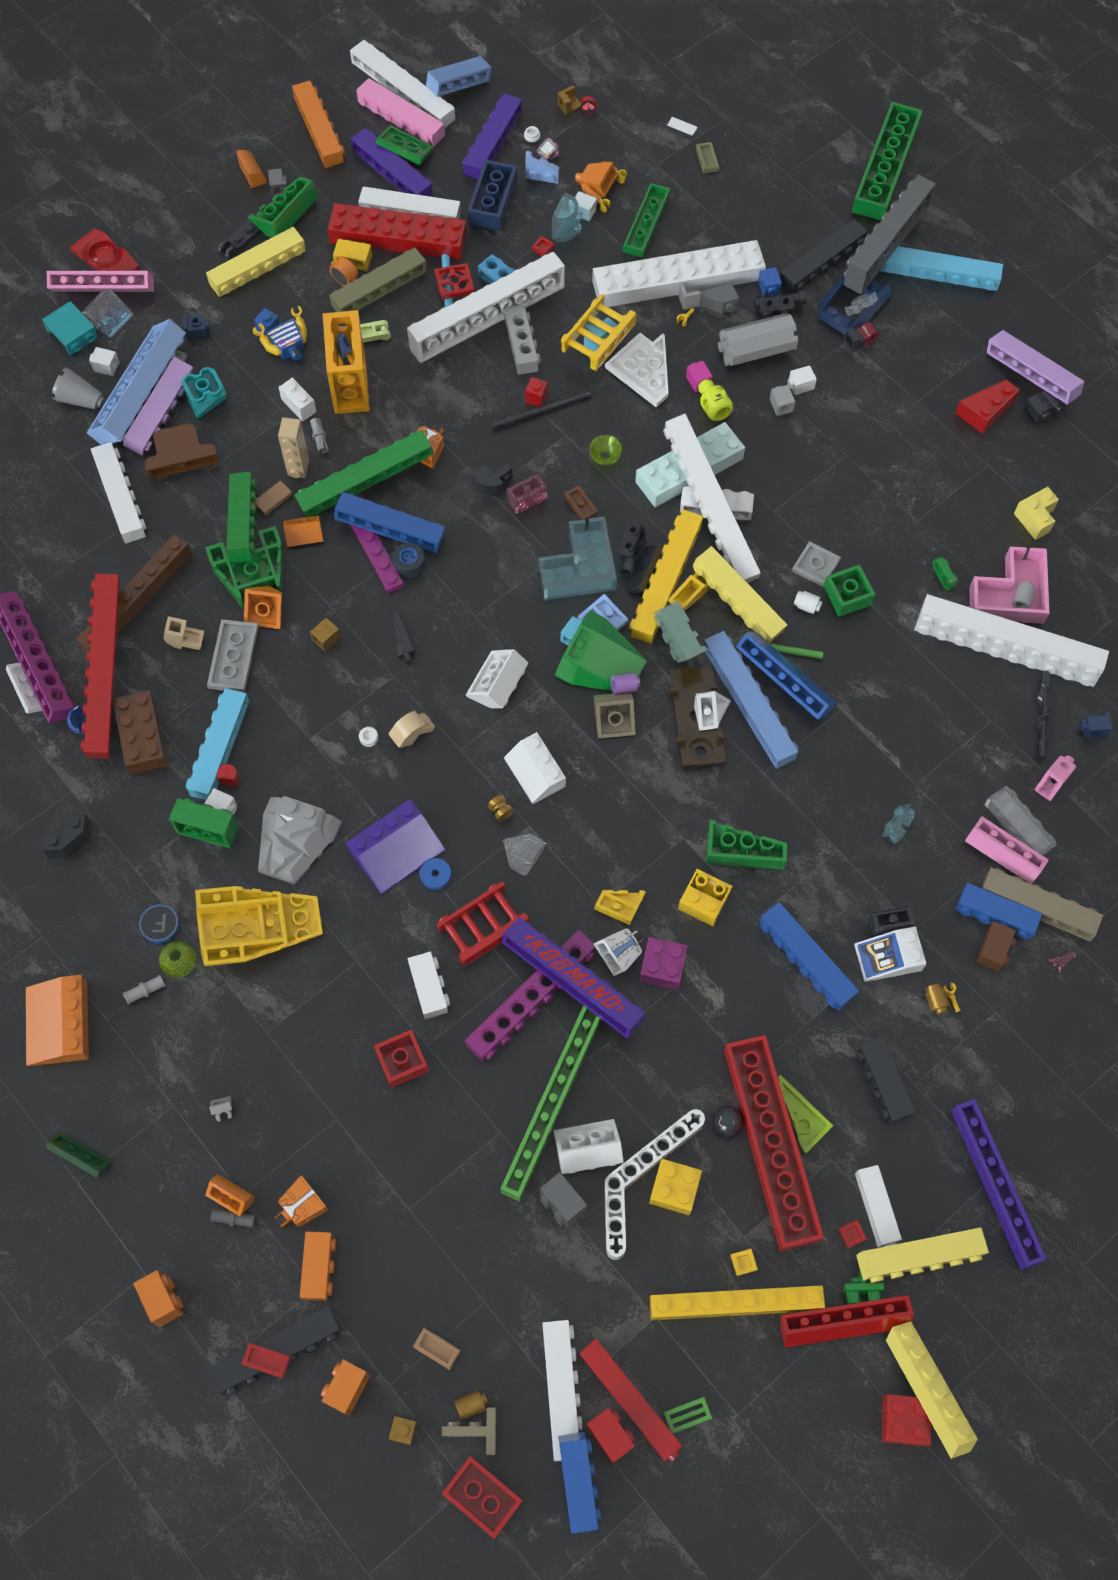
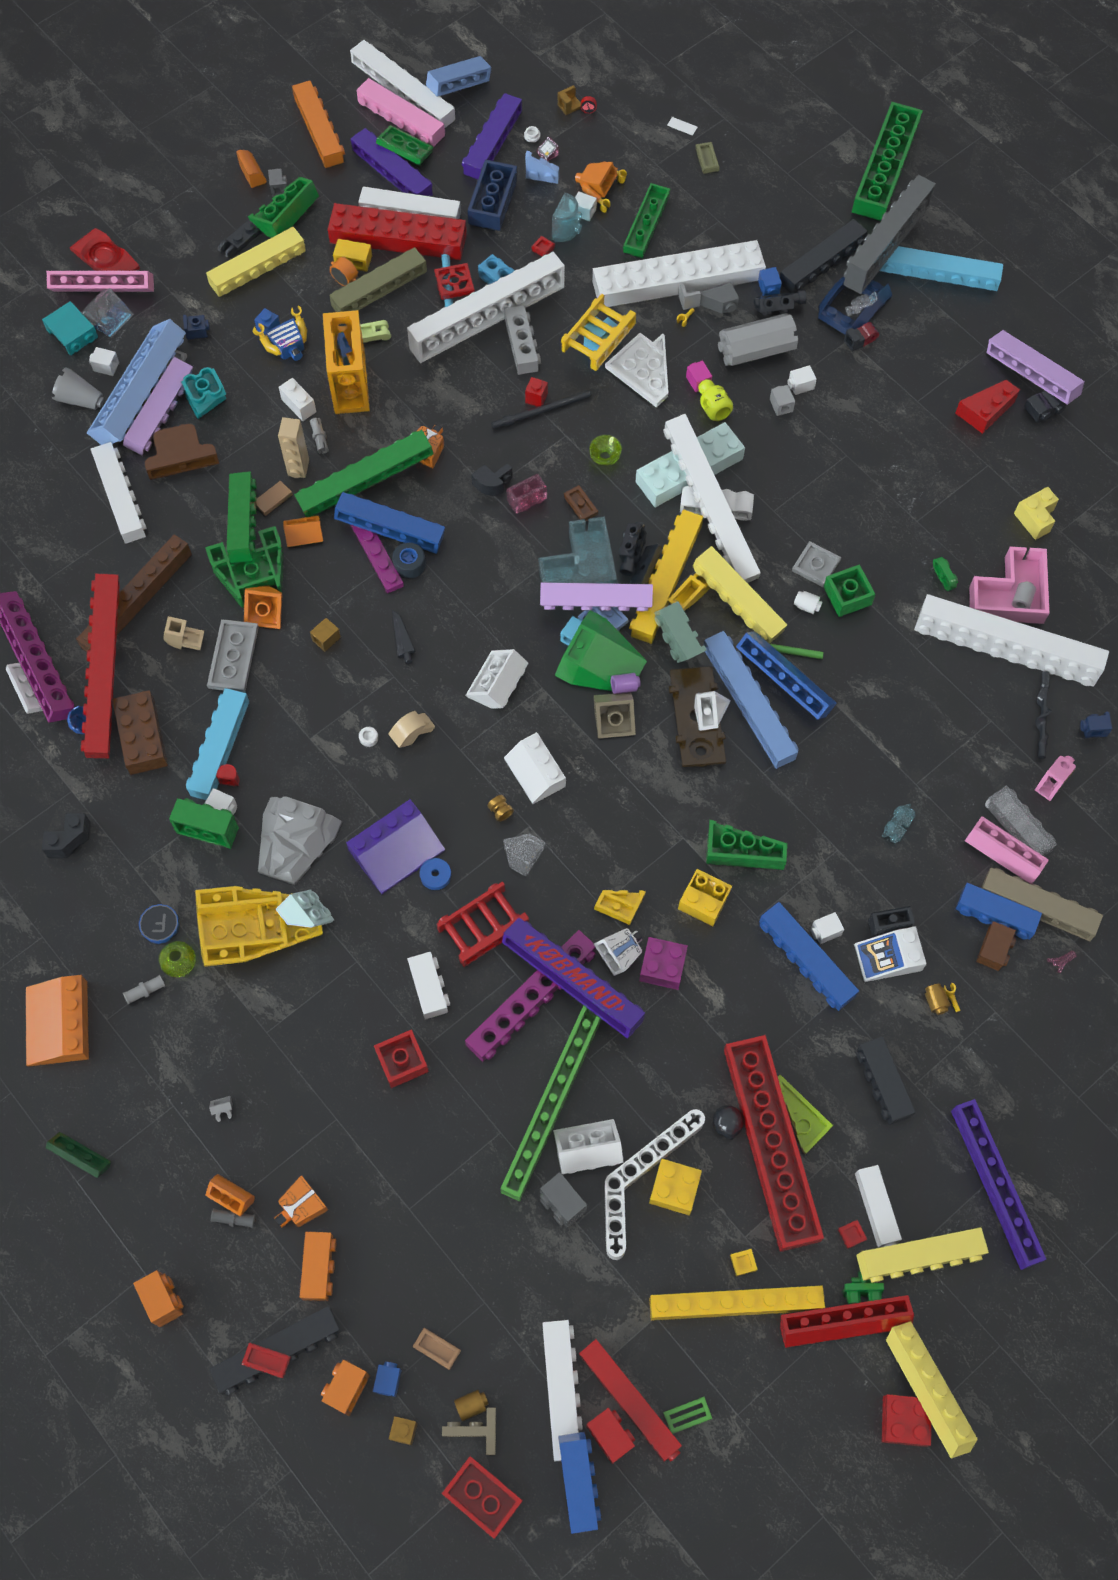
(304, 910): none -> light aqua slope
(387, 1379): none -> blue brick
(596, 595): none -> lavender brick
(827, 928): none -> white brick

